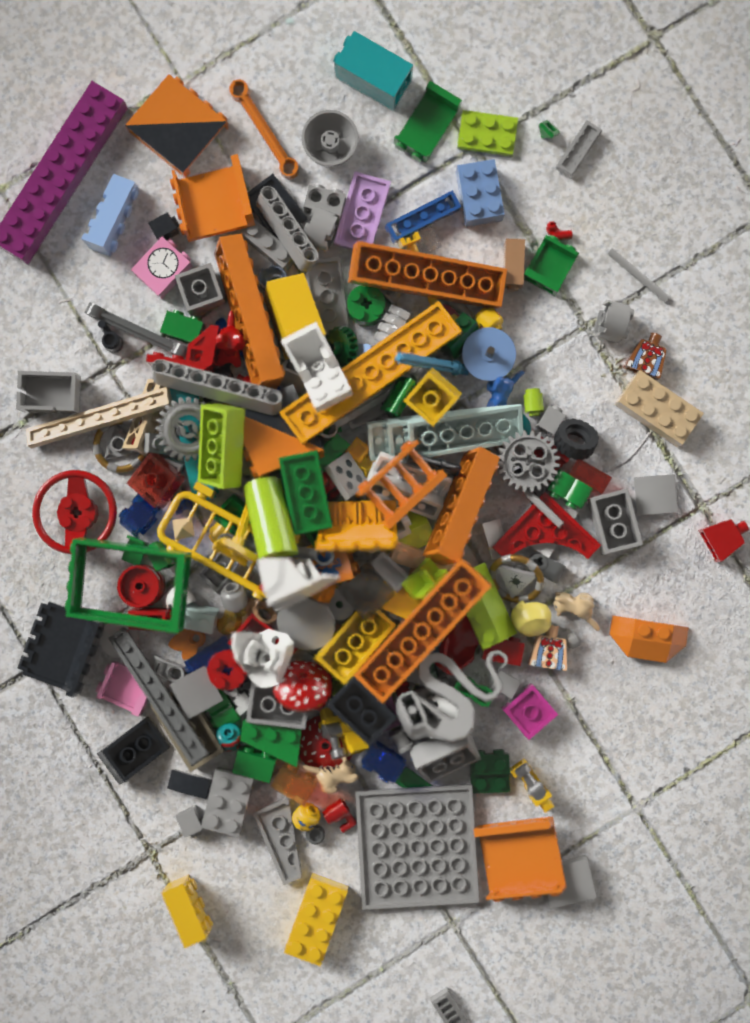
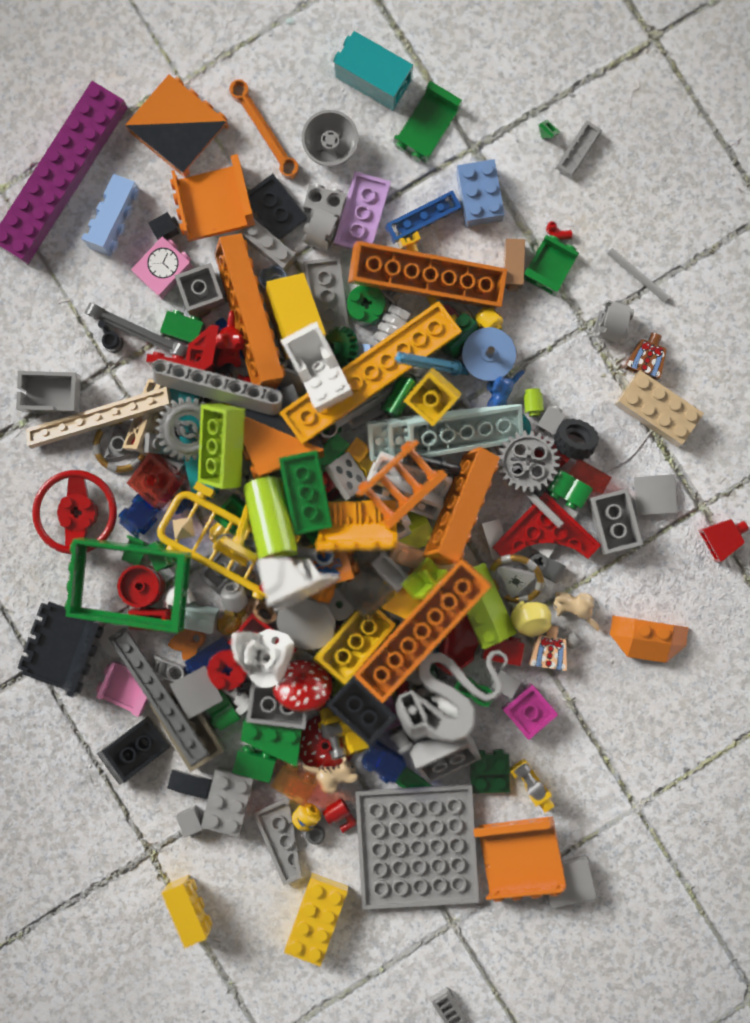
(229, 737): teal head -> none
(287, 229): light grey beam -> none
(487, 133): lime plate -> none

